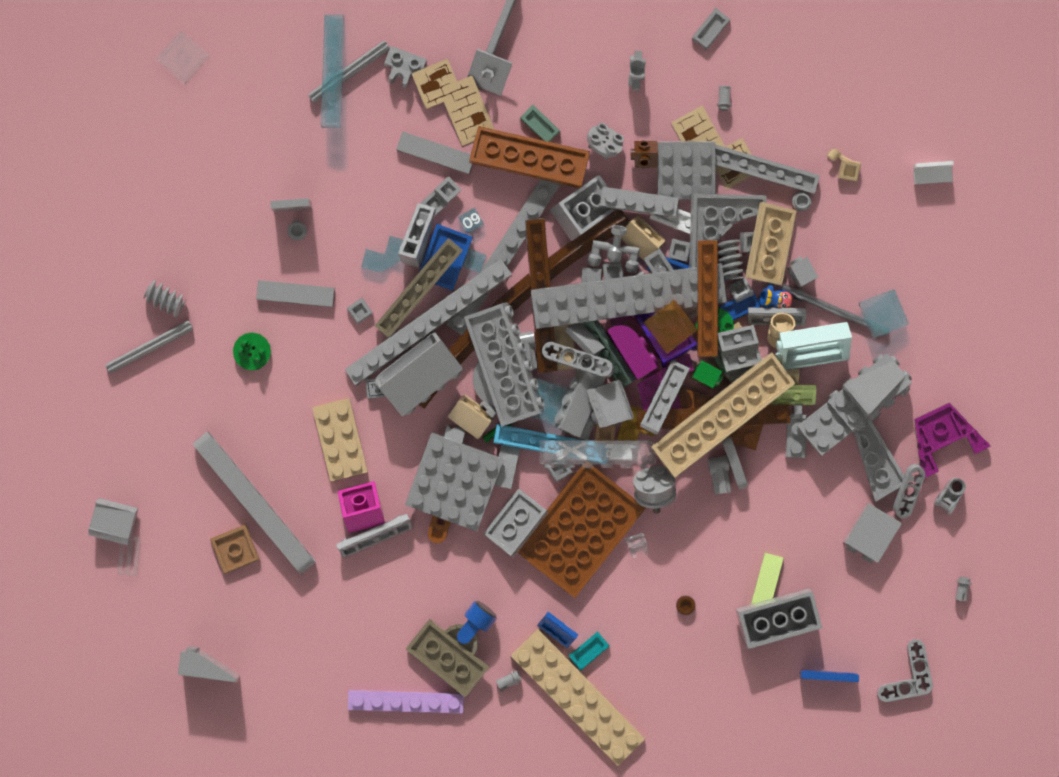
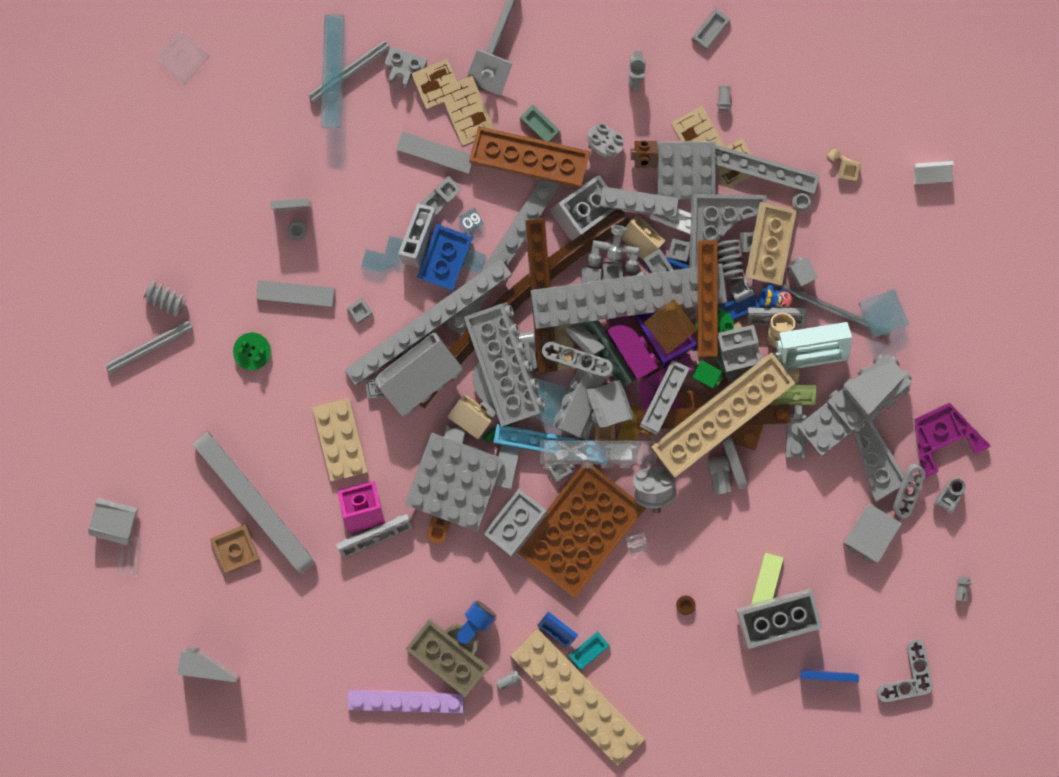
(418, 287): dark tan plate -> none

